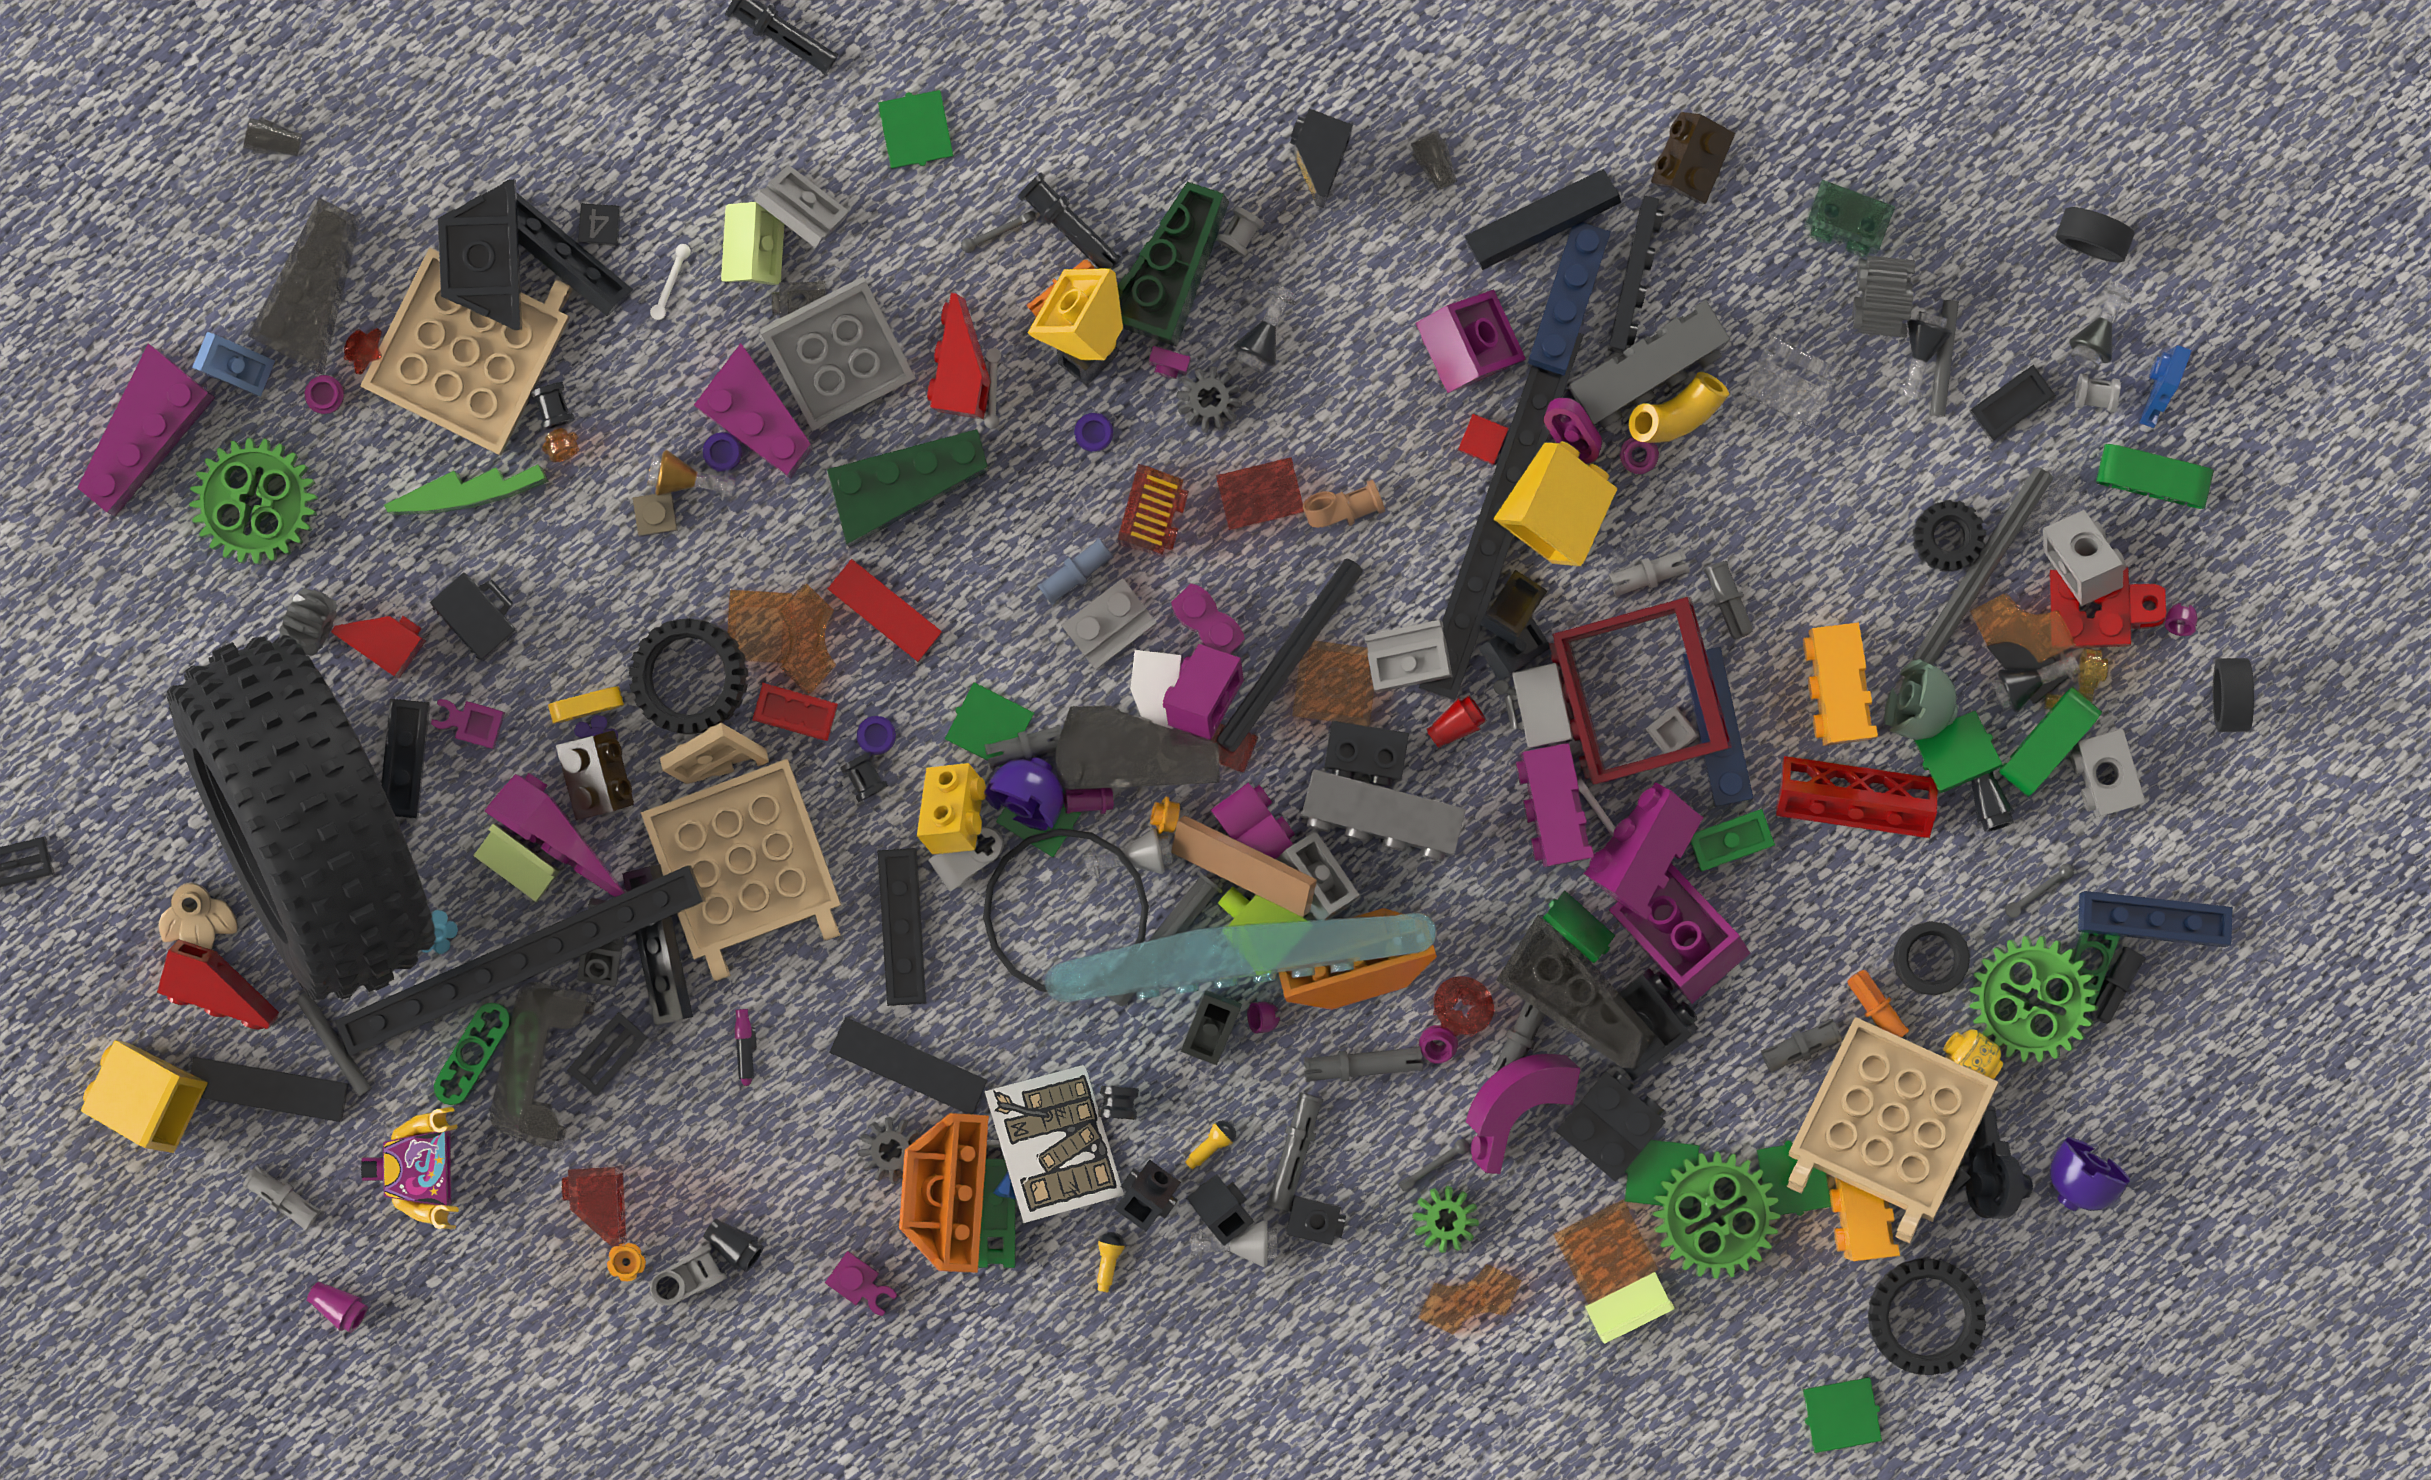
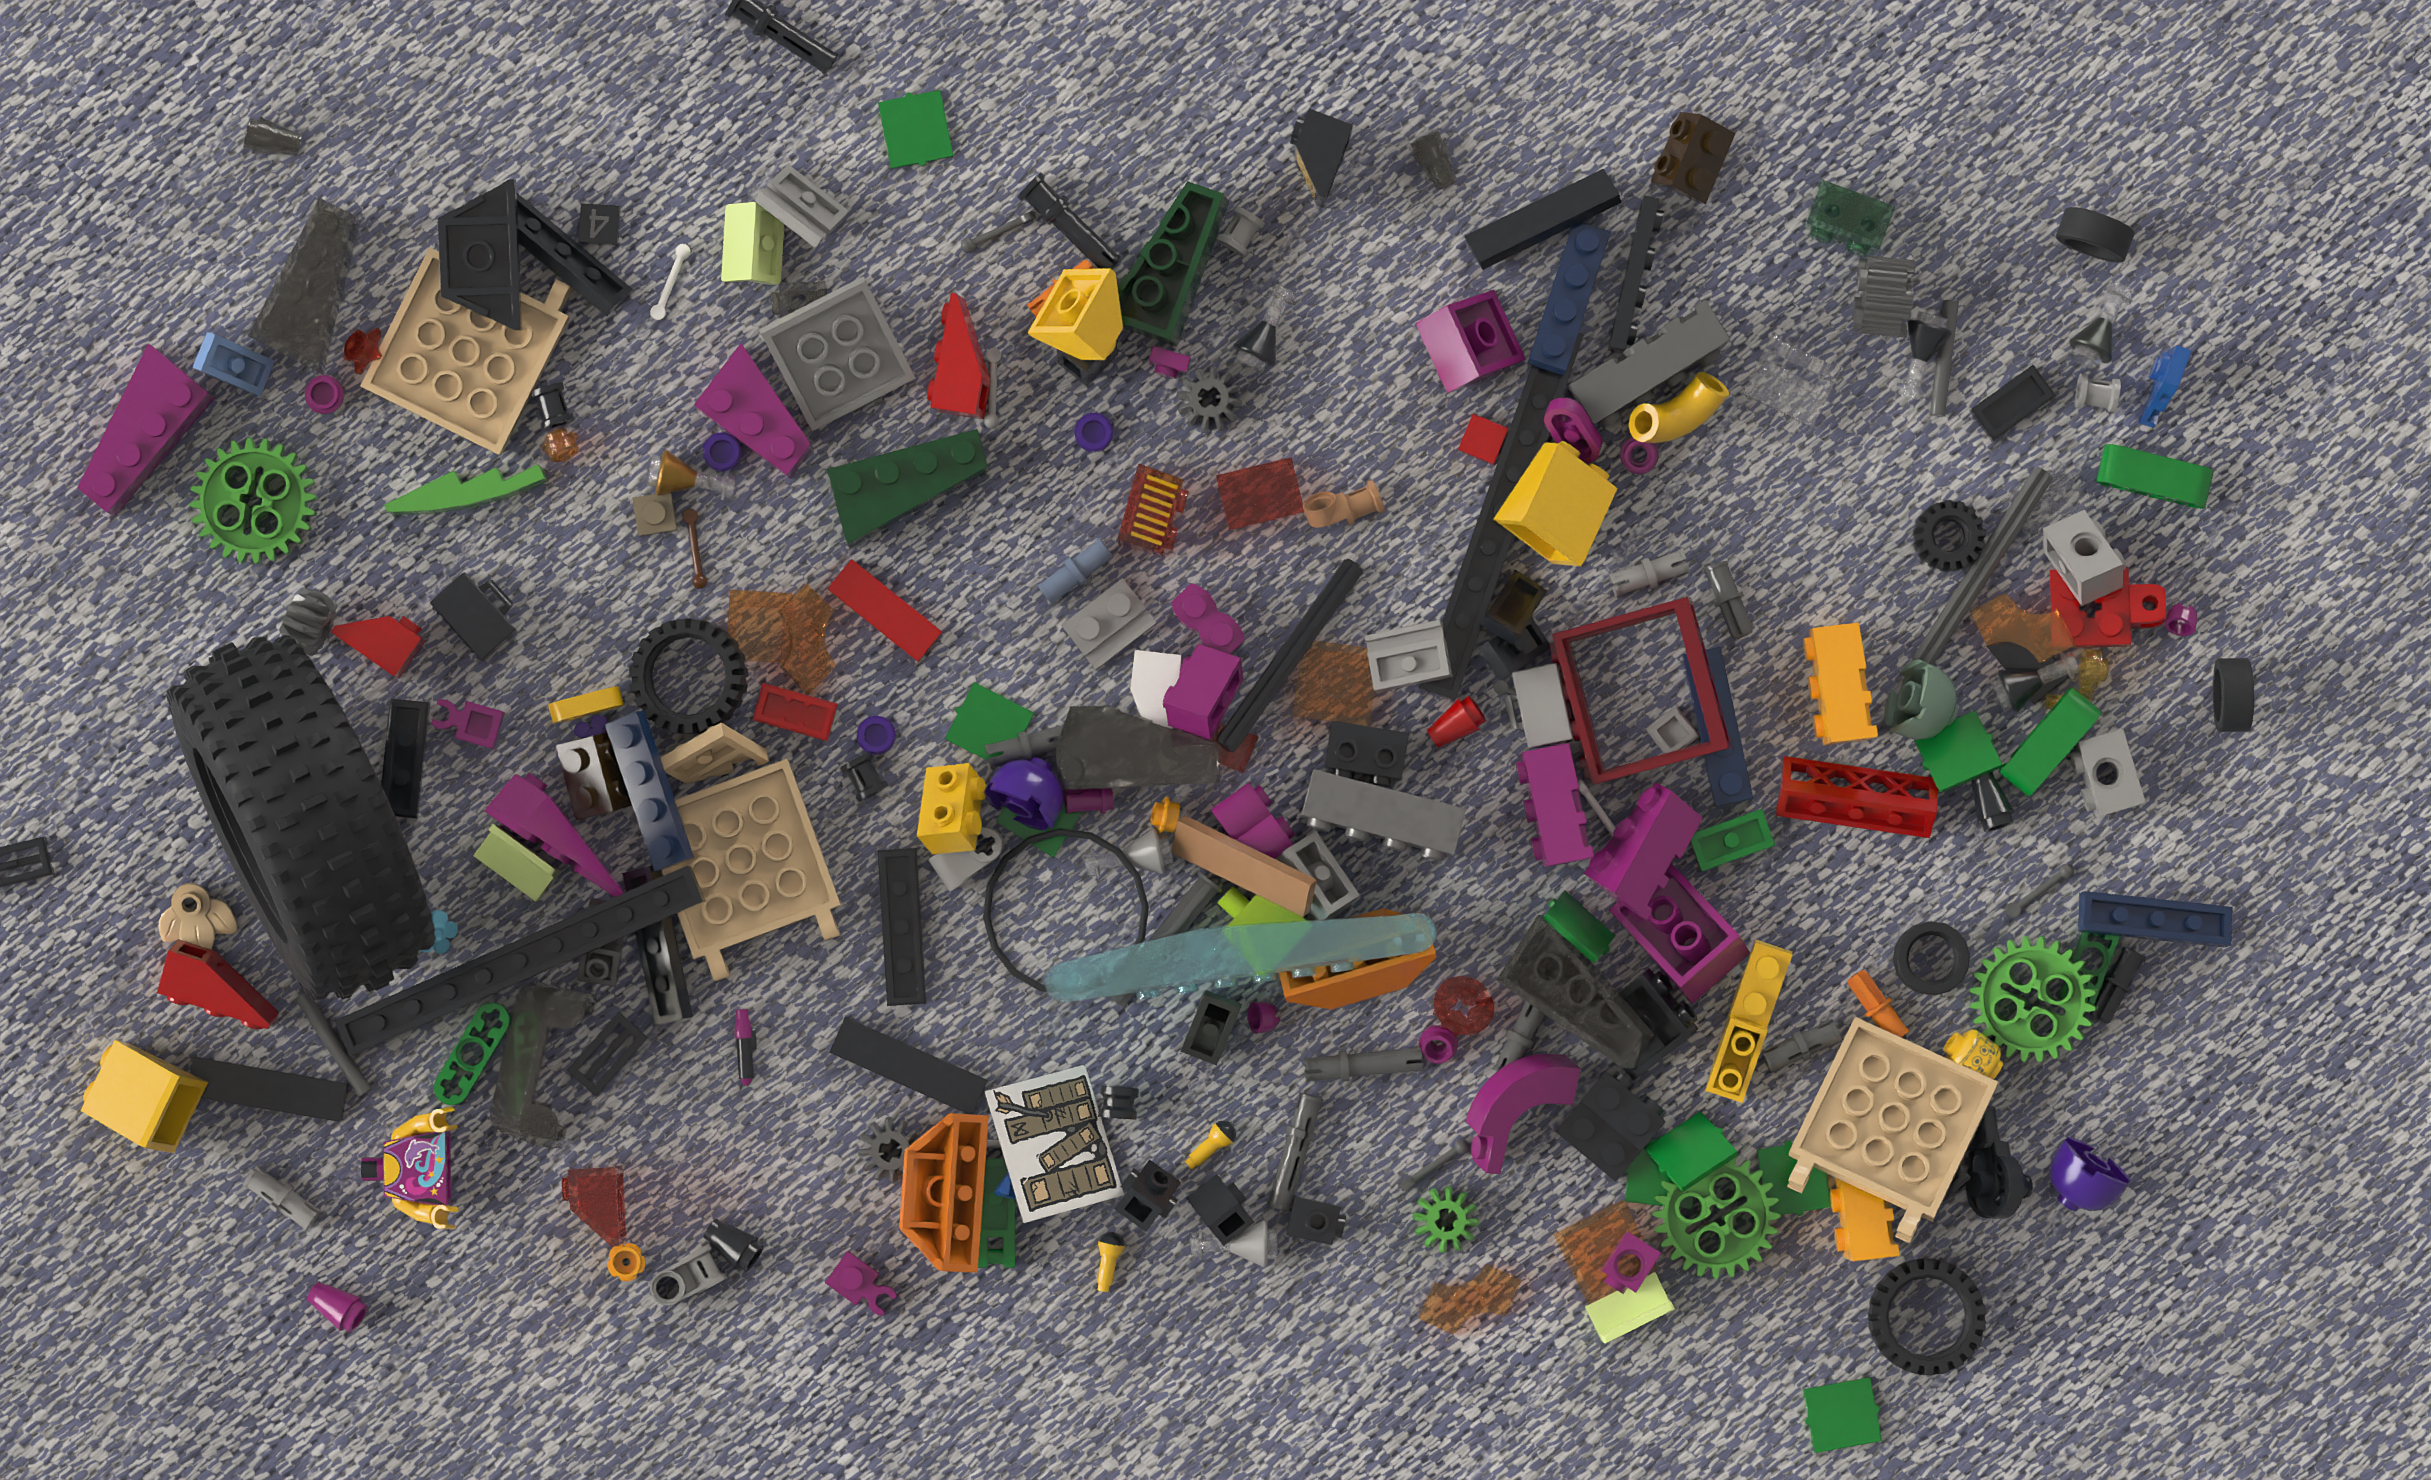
(649, 790): none -> dark blue plate
(690, 516): none -> reddish brown hinge
(1629, 1245): none -> magenta brick
(1691, 1151): none -> green piece
(1748, 1021): none -> yellow slope

